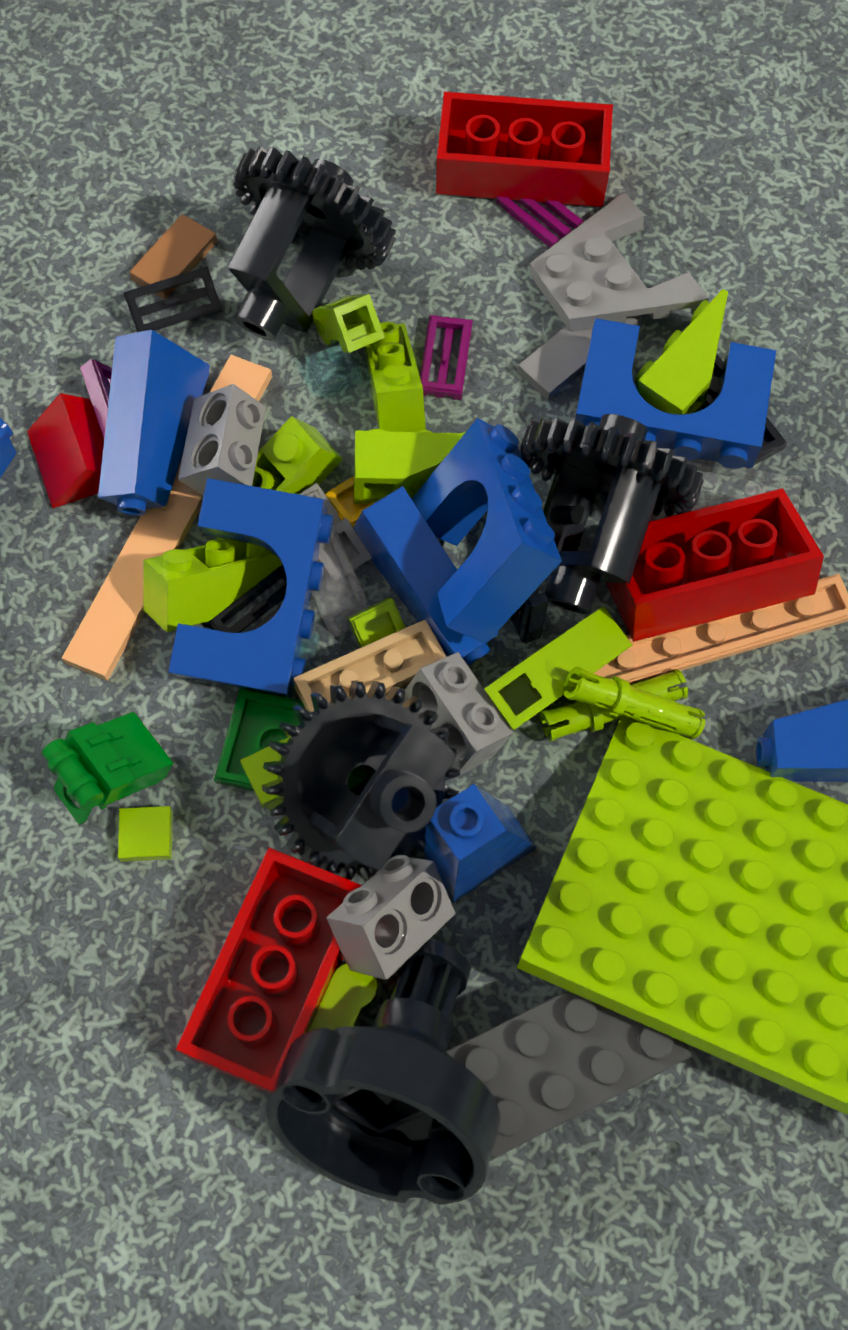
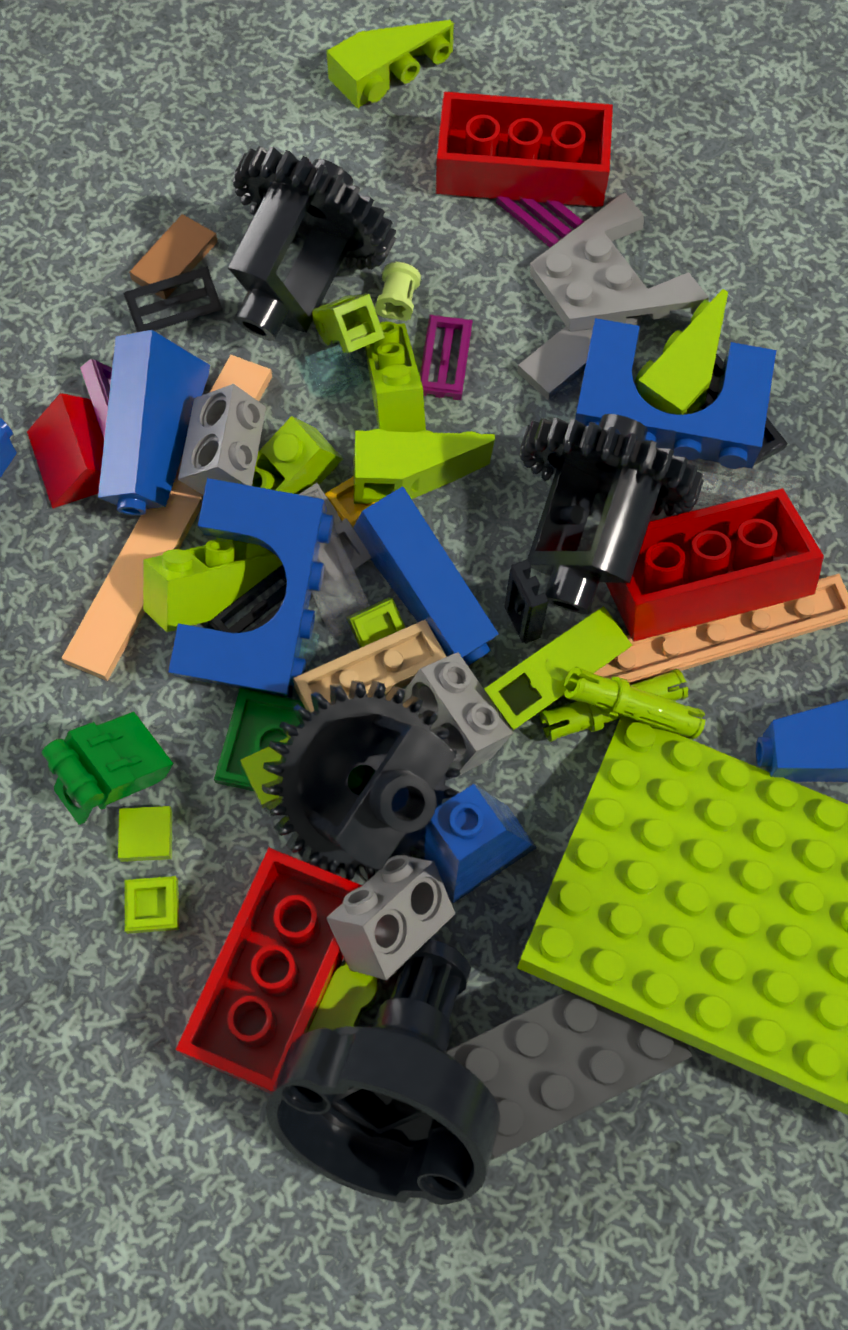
(151, 905): none -> lime tile
(363, 61): none -> lime slope
(399, 285): none -> yellowish green bush
(516, 542): blue arch -> none

